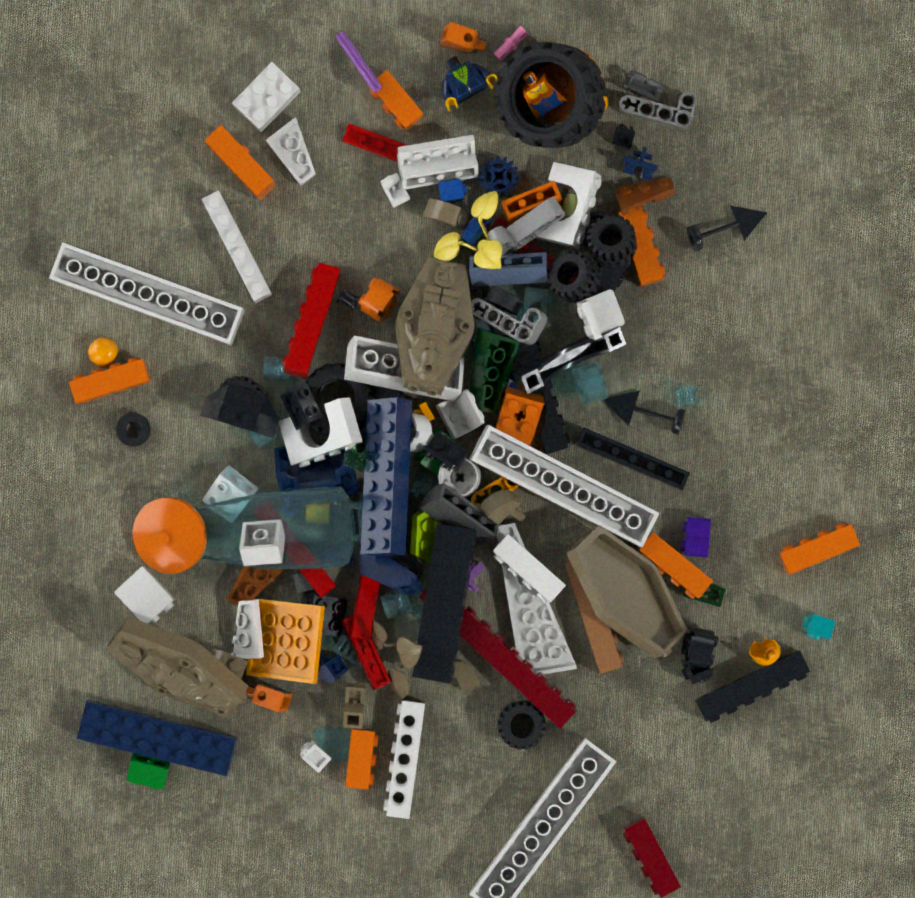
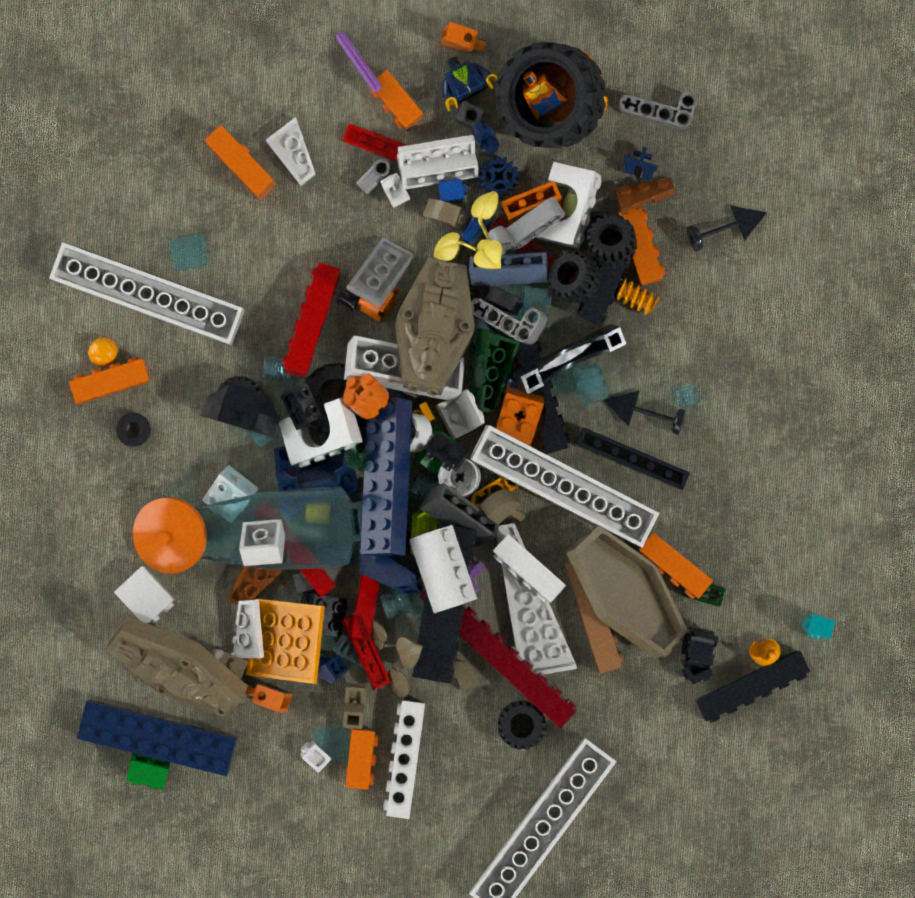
(189, 252): none -> clear light blue piece
(236, 246): white brick -> none
(266, 97): white brick -> none
(365, 396): none -> orange brick
(372, 177): none -> light grey piece
(381, 272): none -> light grey tile
(443, 569): none -> white brick
(464, 110): none -> dark grey brick
(485, 138): none -> dark blue hips
(511, 43): bright pink pin -> none
(600, 314): white bracket -> none
(624, 136): black tile -> none
(636, 297): none -> light orange piece
(651, 90): dark grey hinge -> none
(653, 860): dark red brick -> none
(696, 537): dark purple brick -> none
(818, 549): orange brick -> none

